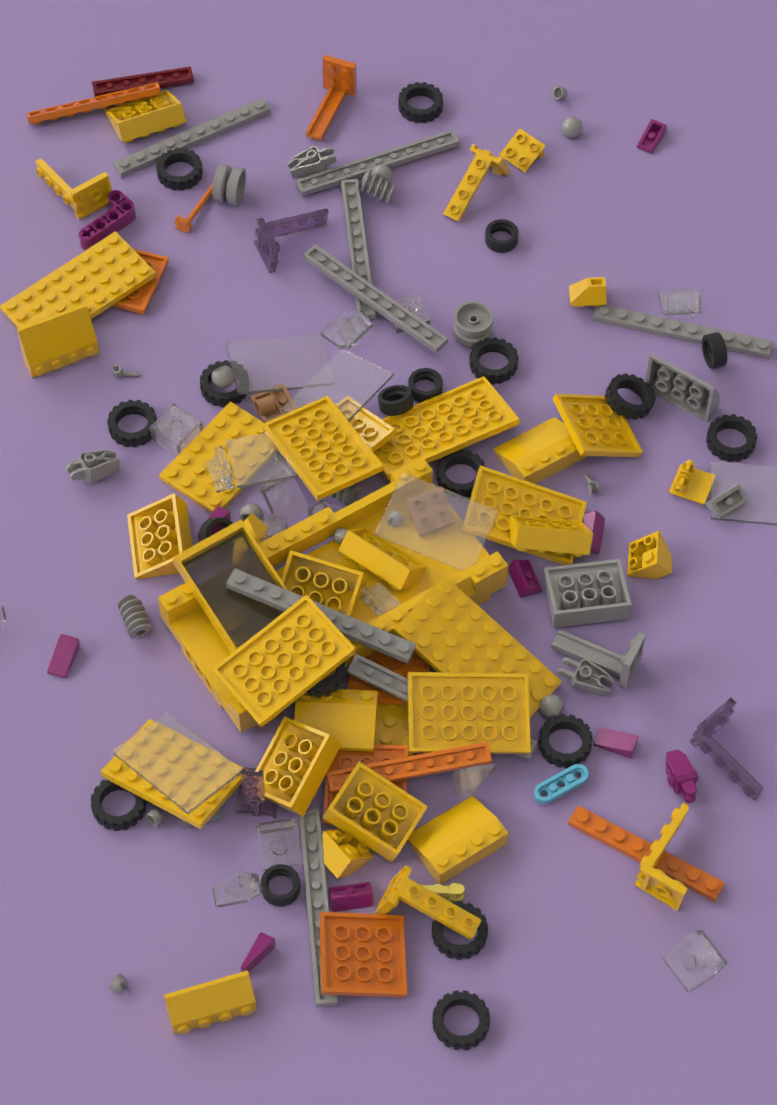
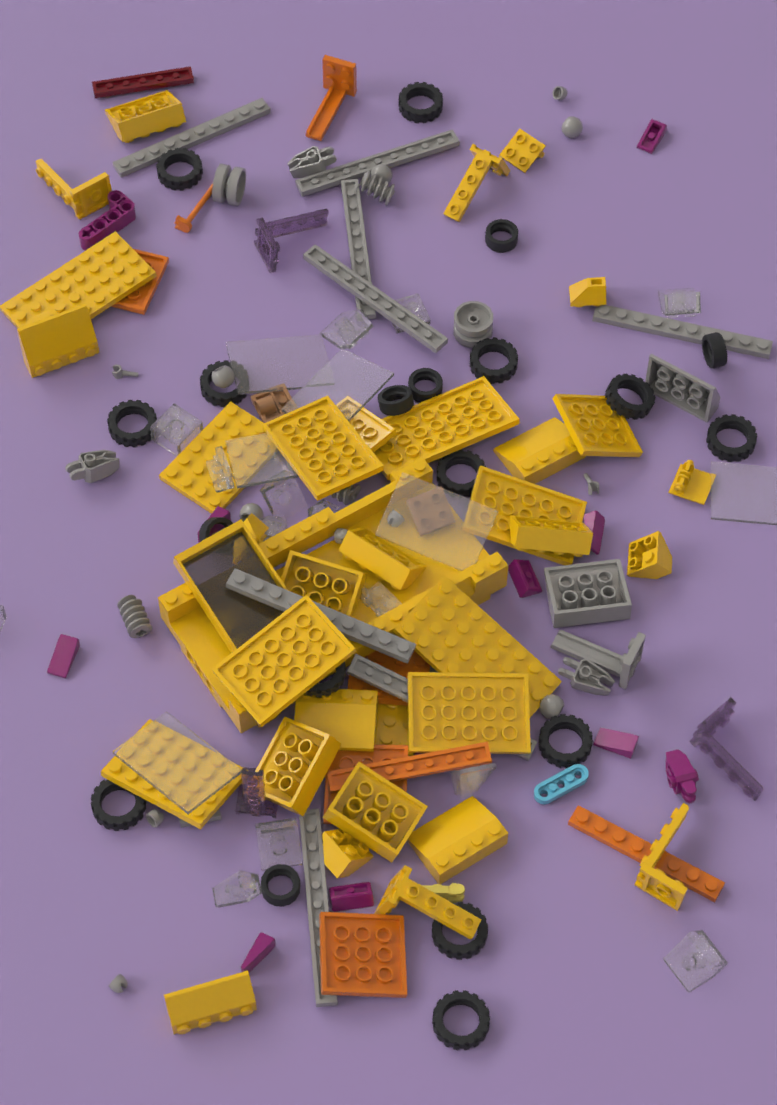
(100, 102): orange plate -> none
(158, 535): yellow slope -> none
(727, 501): light grey slope -> none

